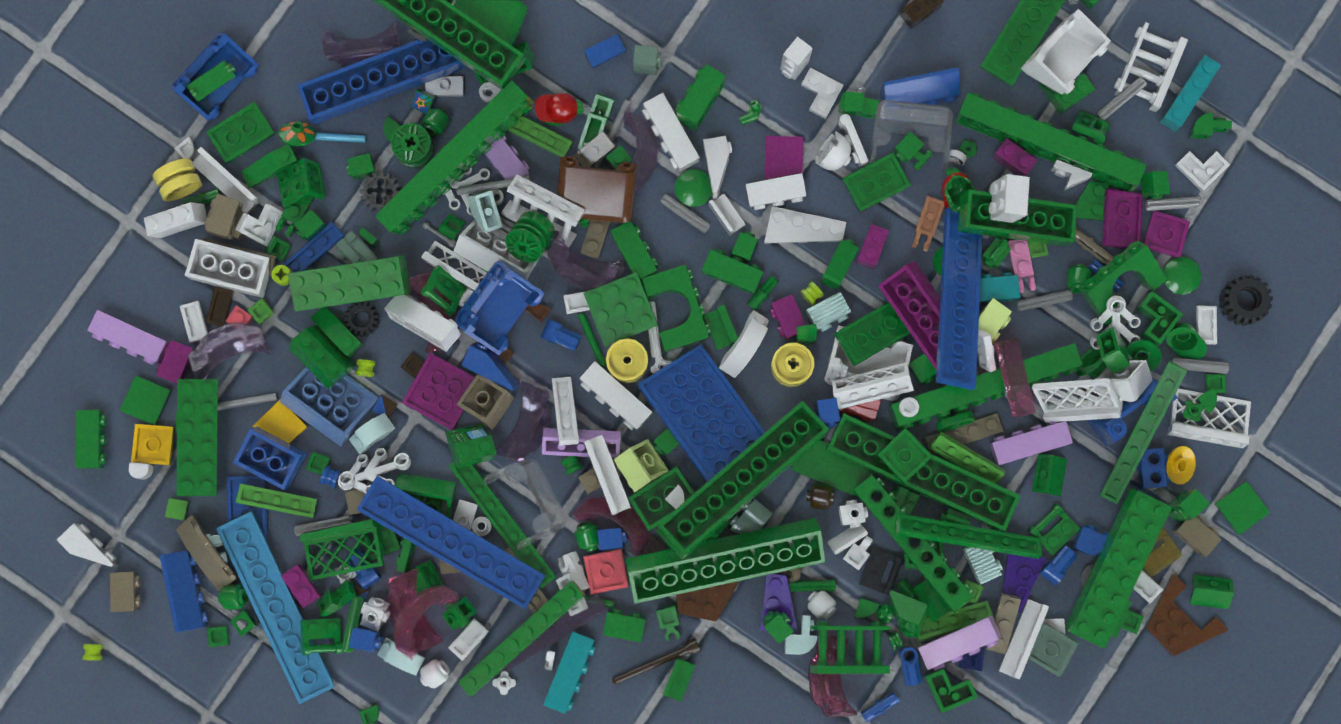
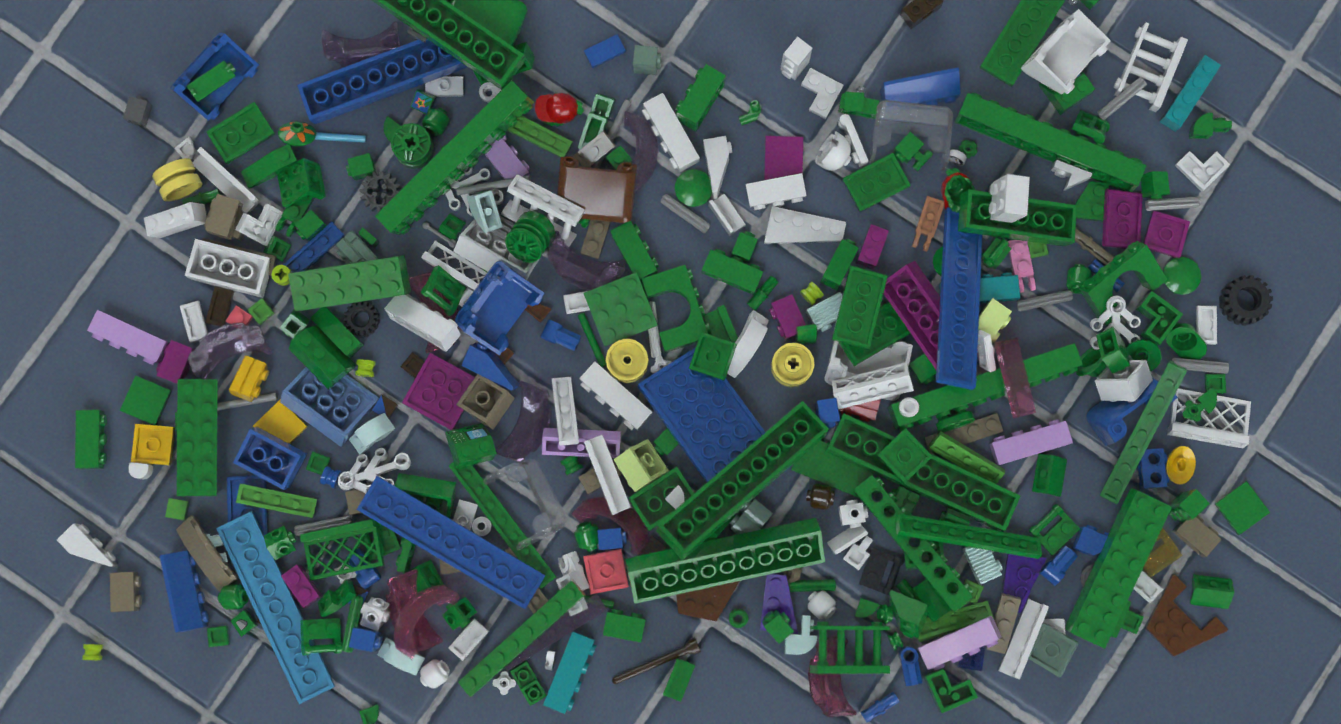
(137, 111): none -> dark grey brick
(248, 379): none -> yellow brick
(280, 542): none -> green brick
(294, 323): none -> green brick
(528, 682): none -> green slope
(668, 619): green plate -> none
(712, 356): none -> green plate
(732, 618): none -> green plate
(859, 307): none -> green tile
(1014, 158): magenta brick -> none
(1078, 408): white fence -> none

